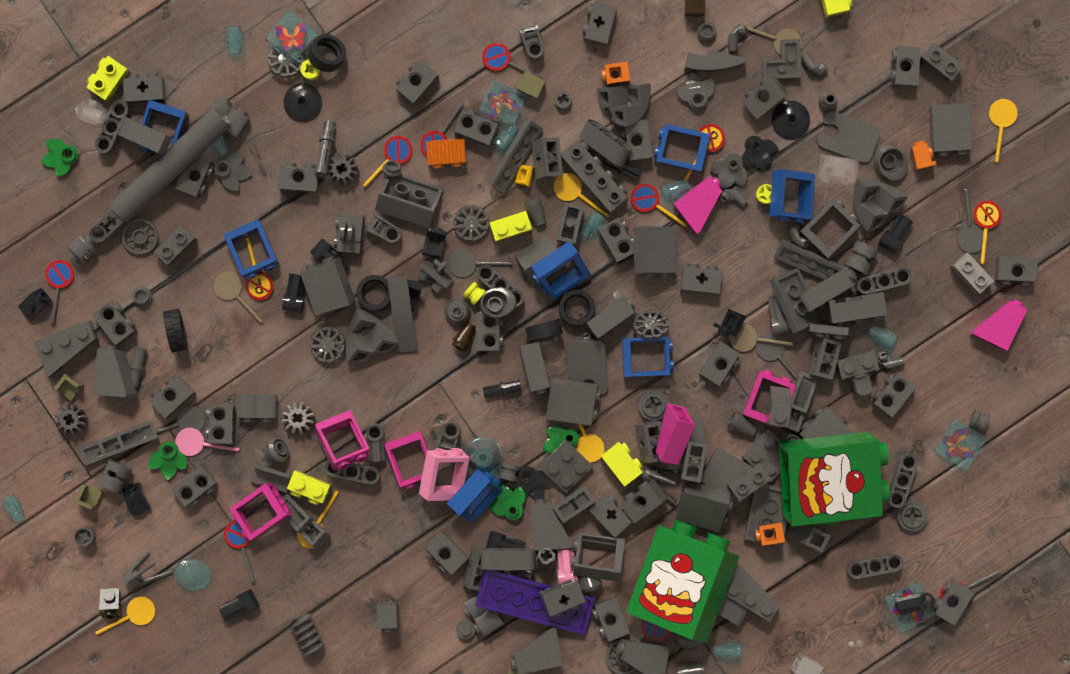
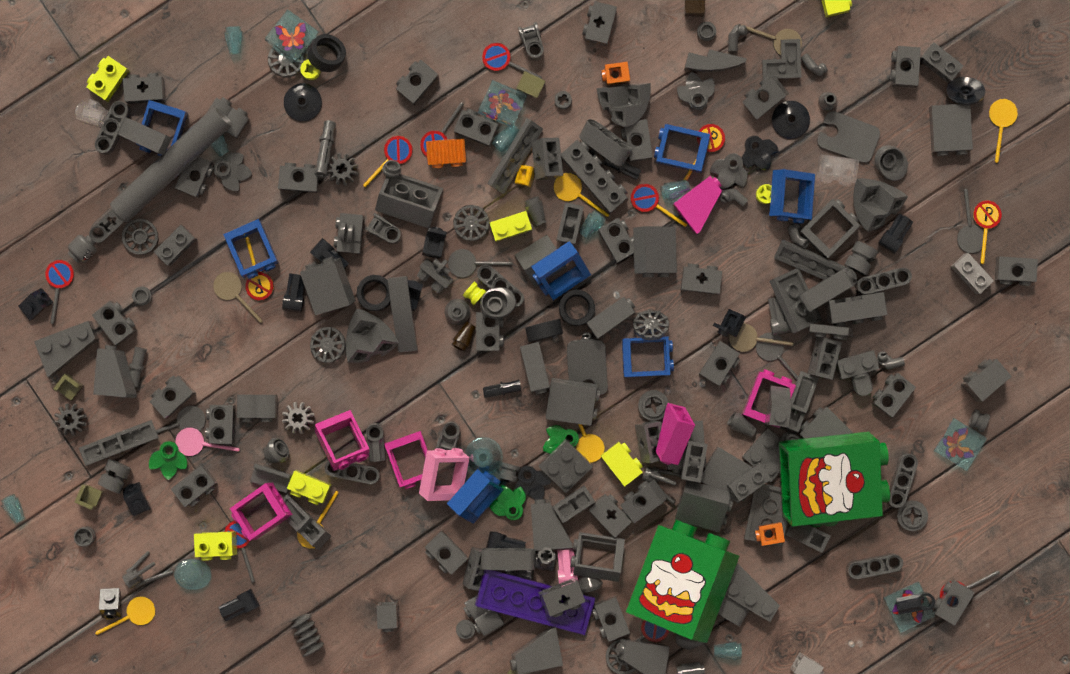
(57, 158): green plate -> none
(175, 330): black tyre -> none
(215, 544): none -> neon yellow brick
(883, 336): clear light blue cone -> none
(921, 155): orange brick -> none
(965, 90): none -> black dish
(986, 379): none -> dark grey brick
(1001, 325): dark pink slope -> none

